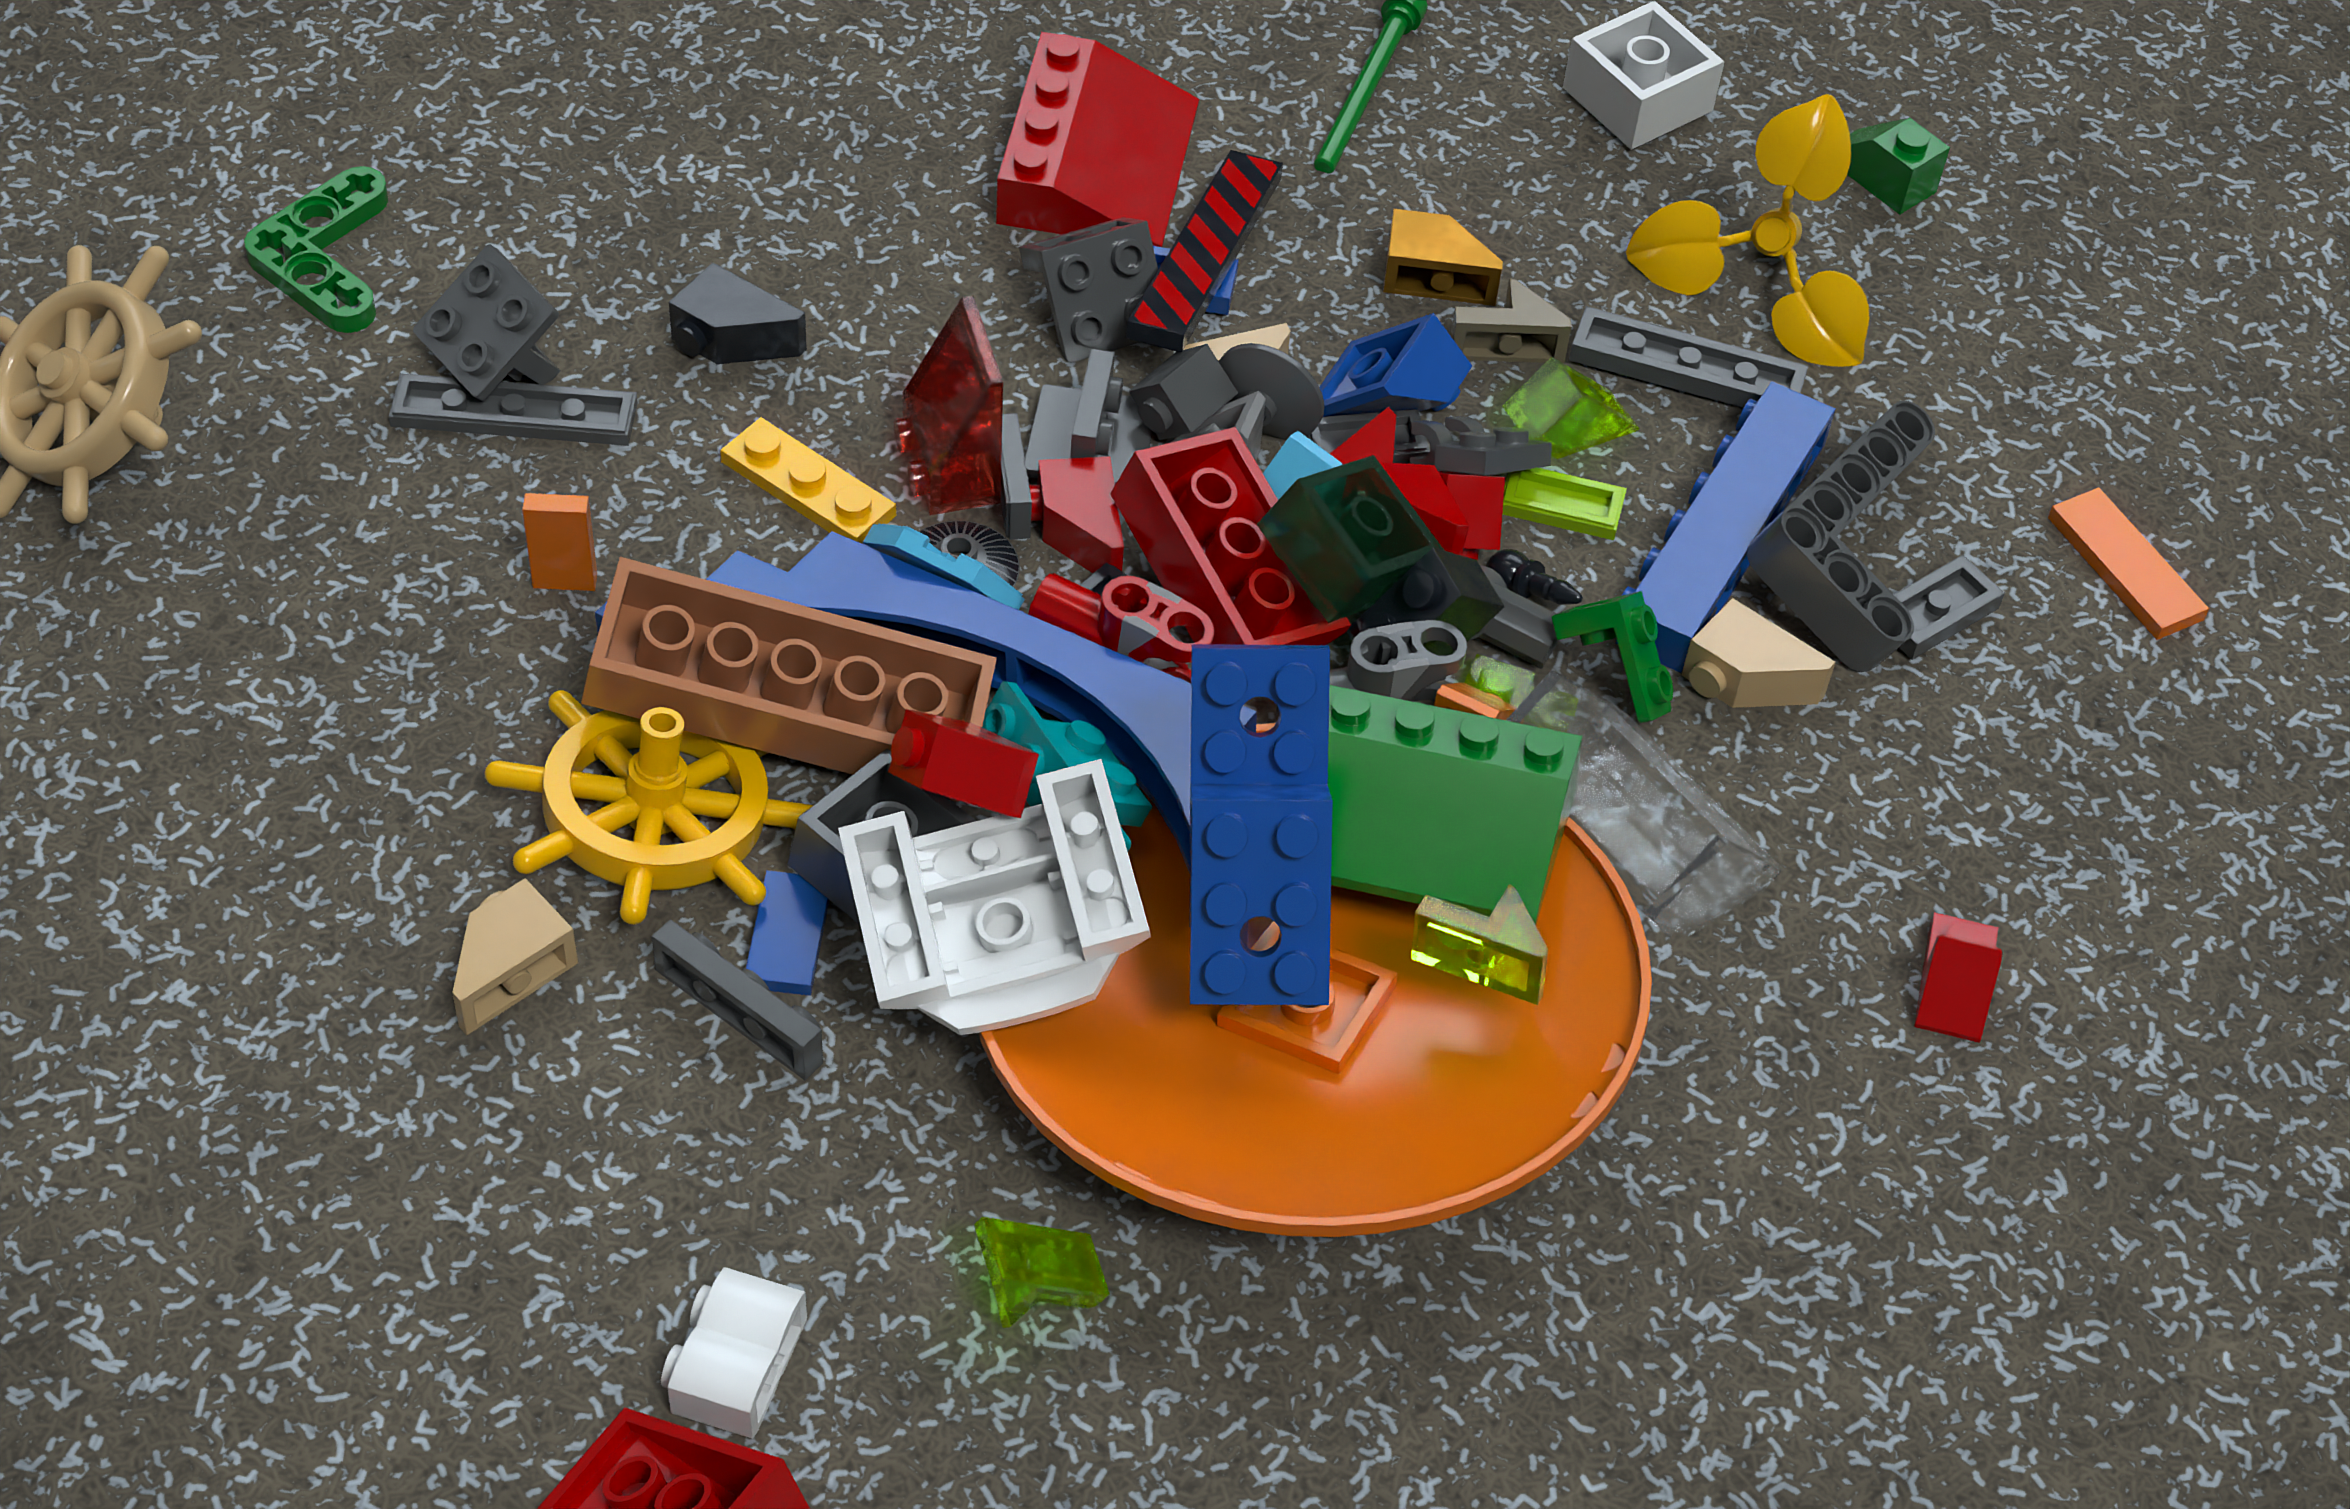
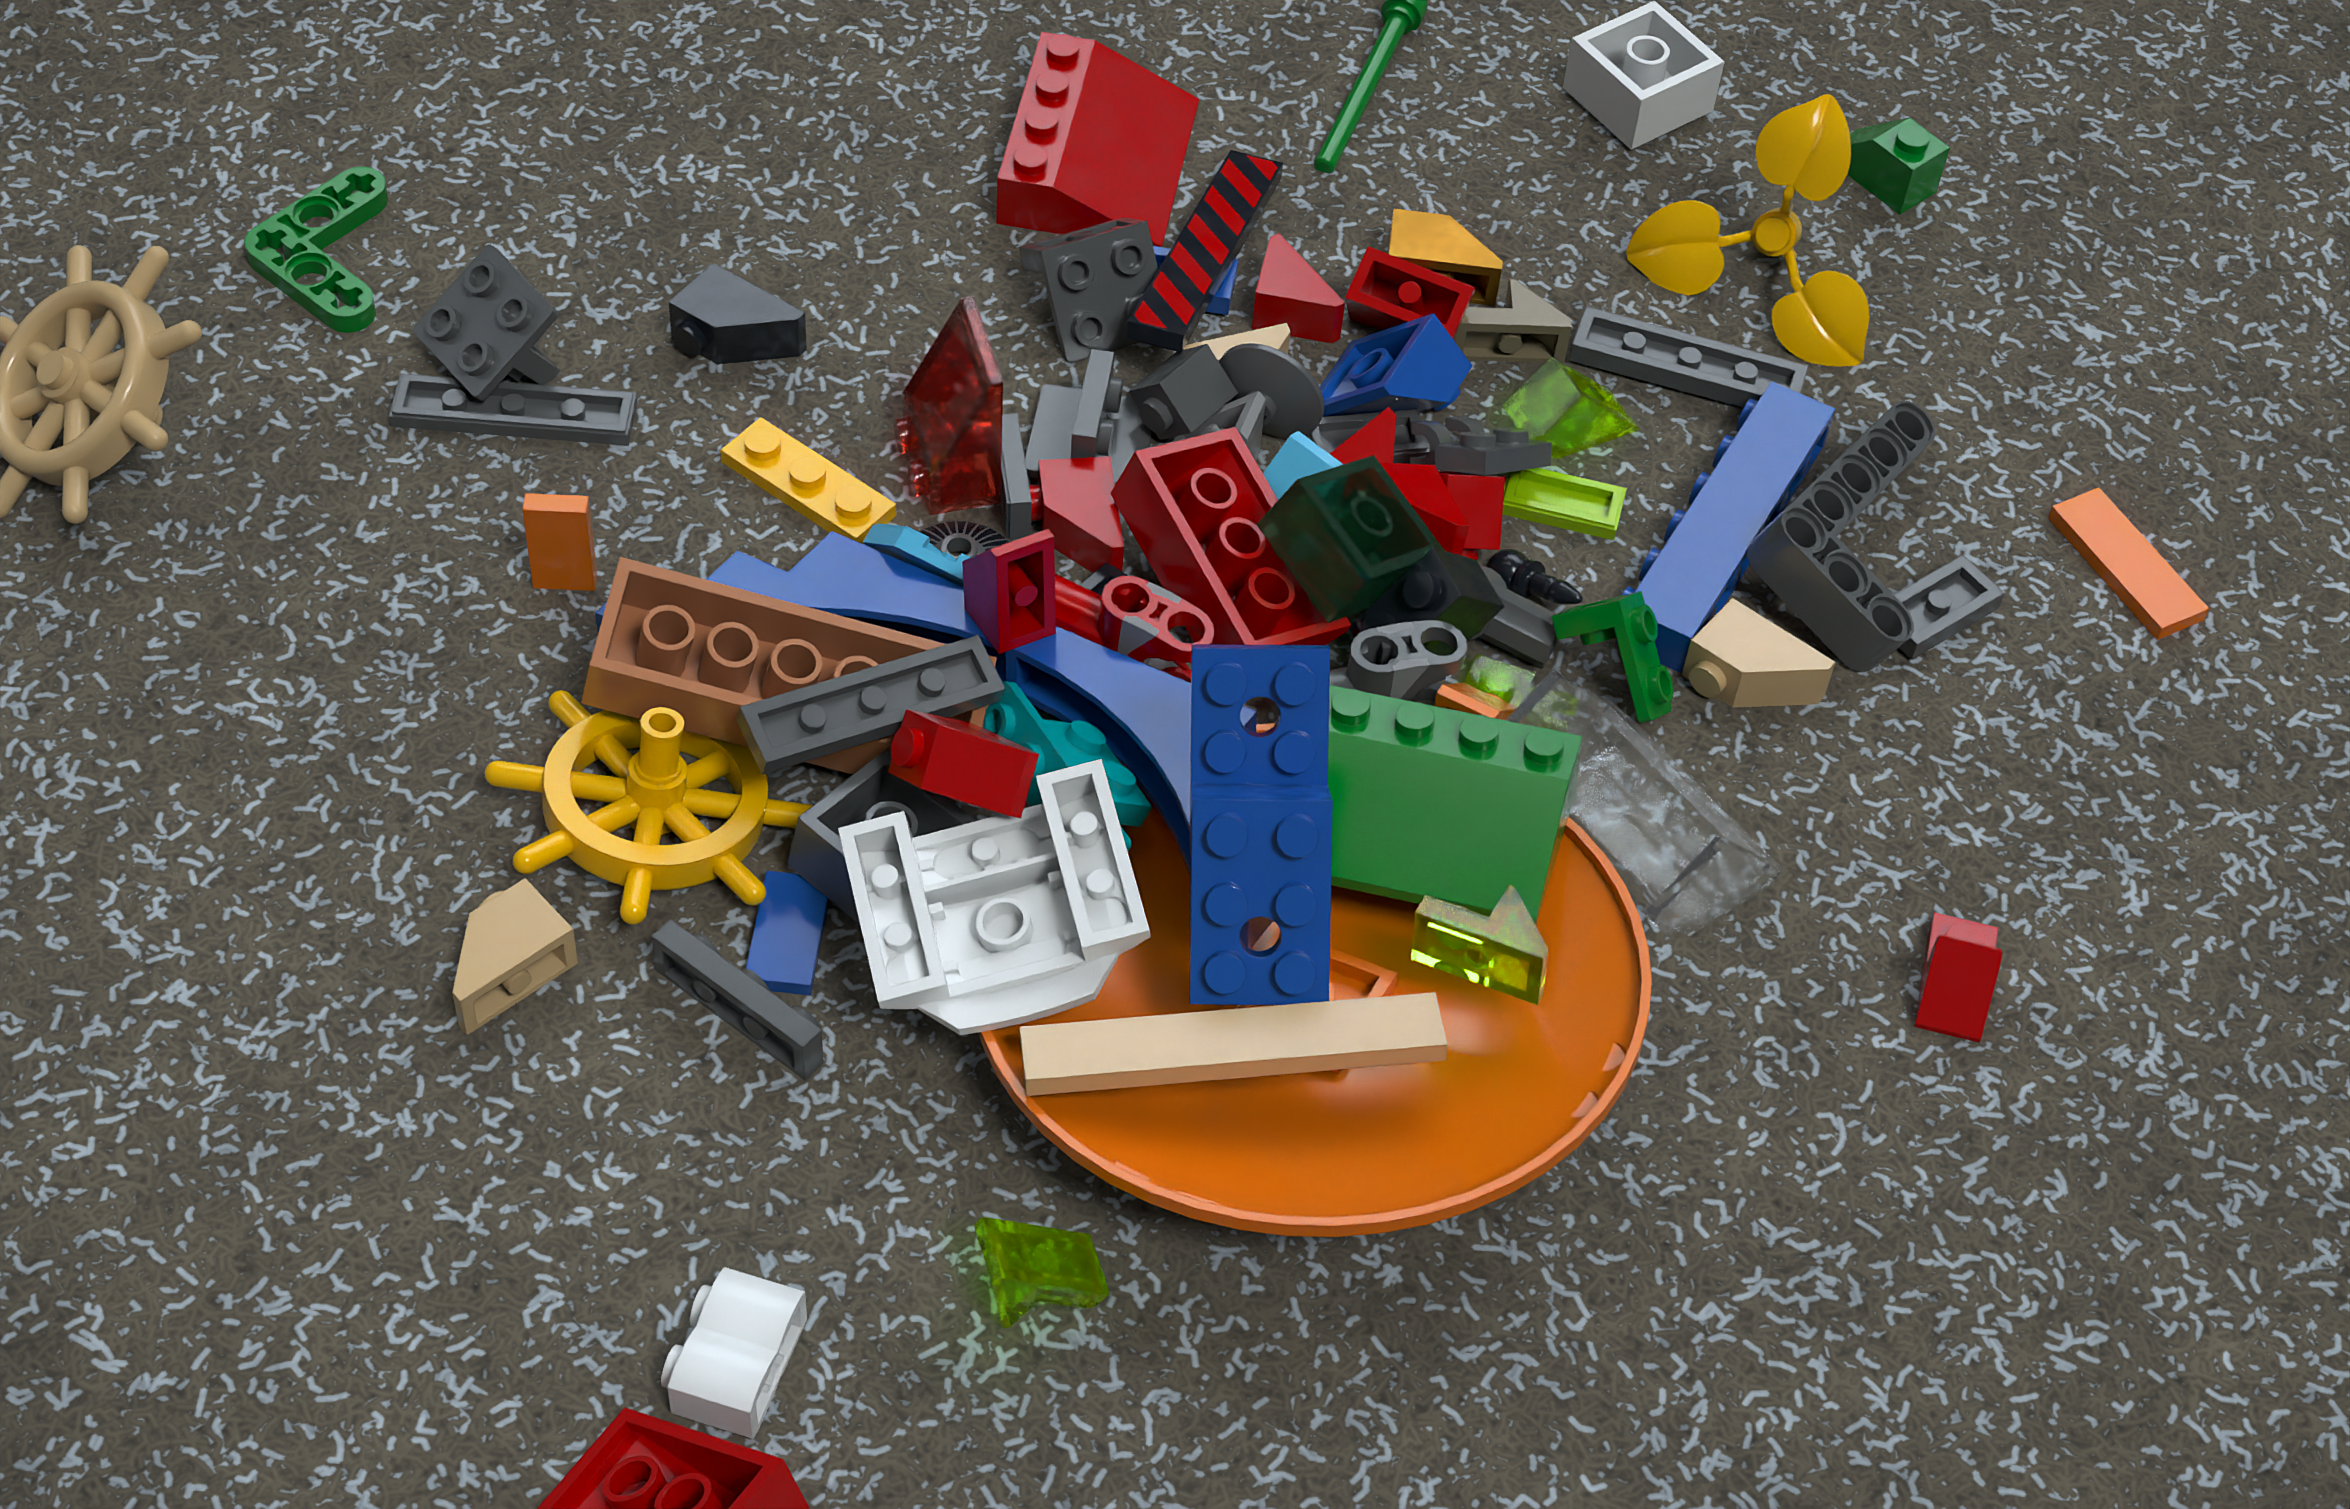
(868, 704): none -> dark grey plate
(1013, 591): none -> red slope
(1232, 1043): none -> tan tile
(1295, 295): none -> red slope
(1397, 291): none -> red slope

